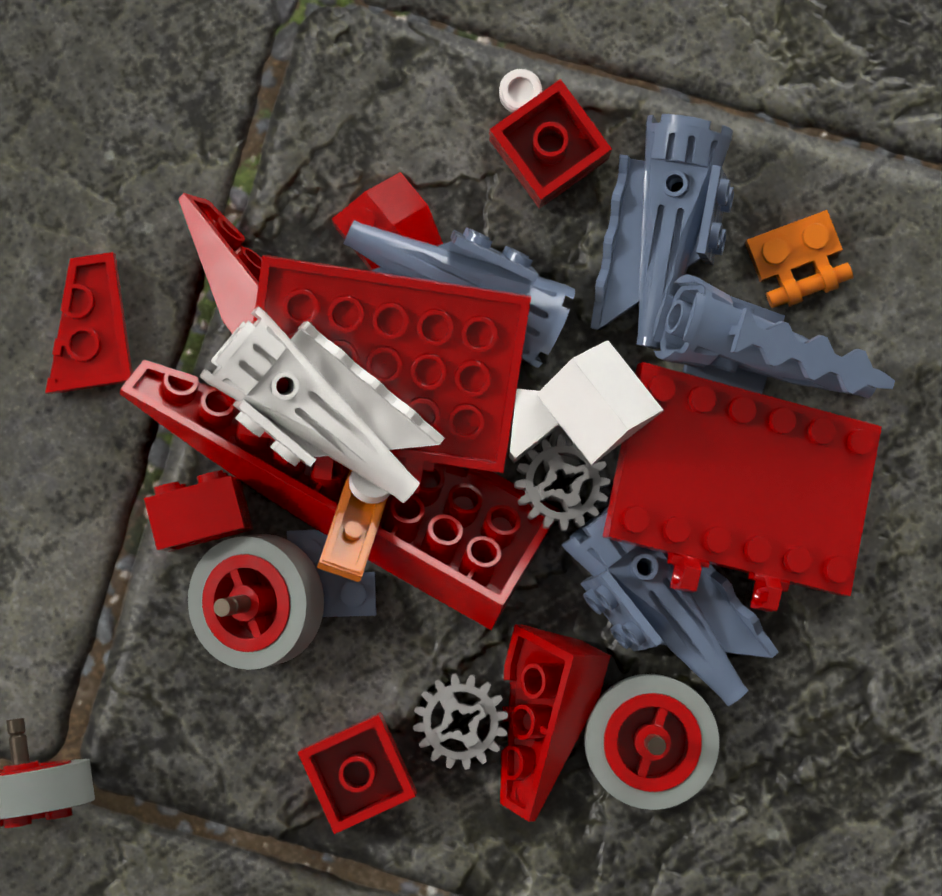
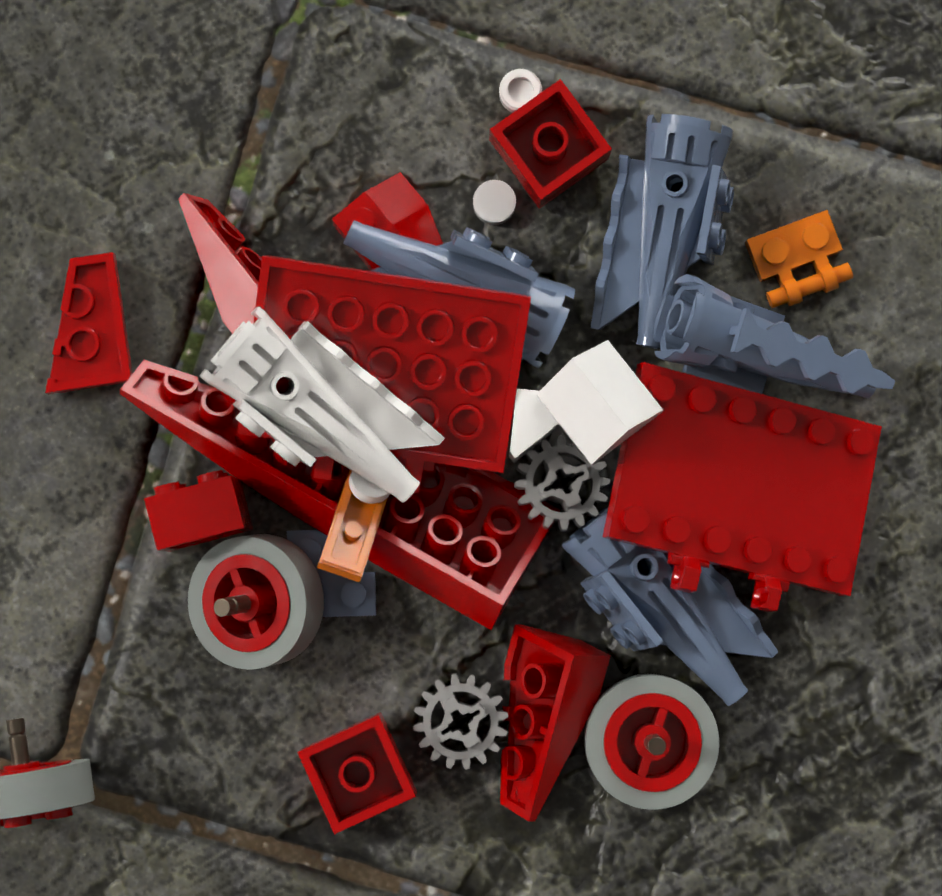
(494, 202): none -> white tile

